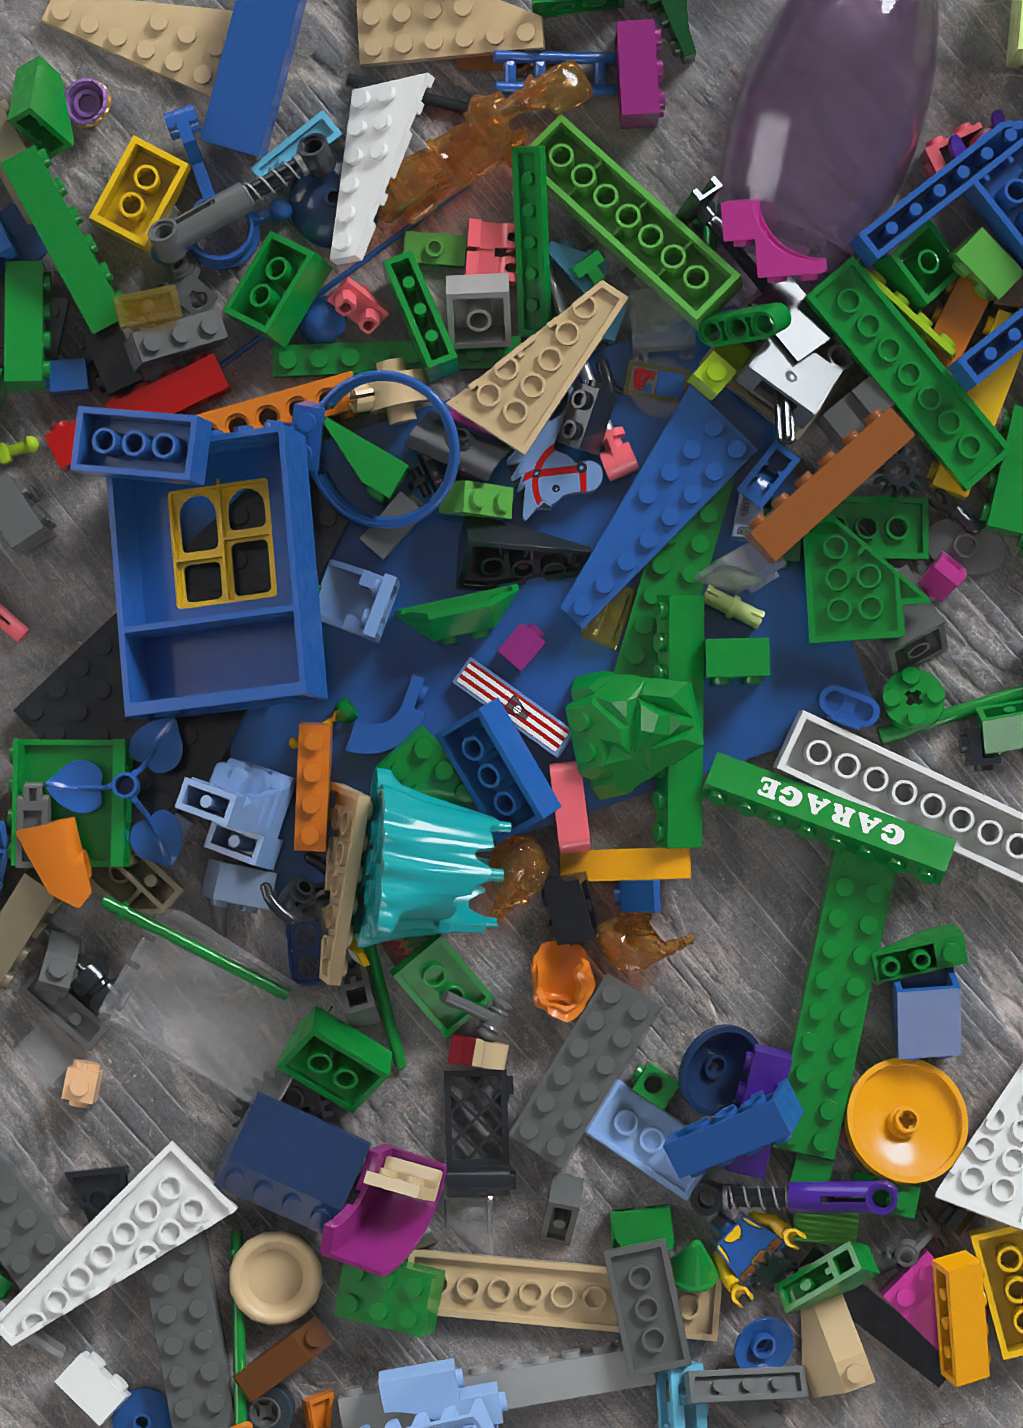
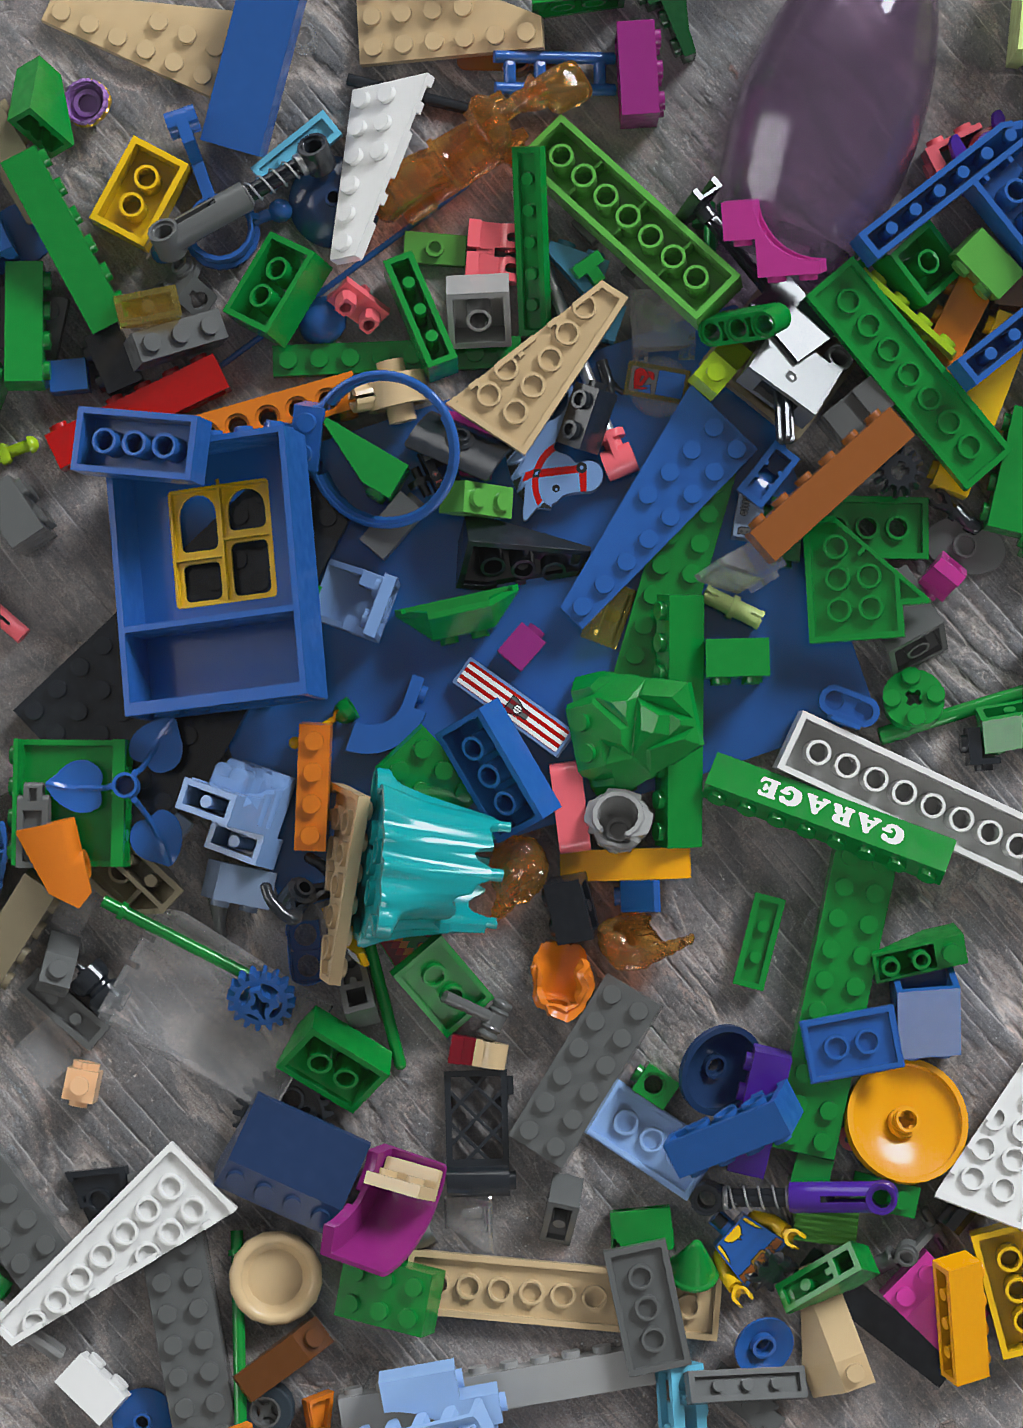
(261, 998): none -> blue gear
(618, 820): none -> light grey helmet
(758, 941): none -> green plate
(851, 1044): none -> blue tile

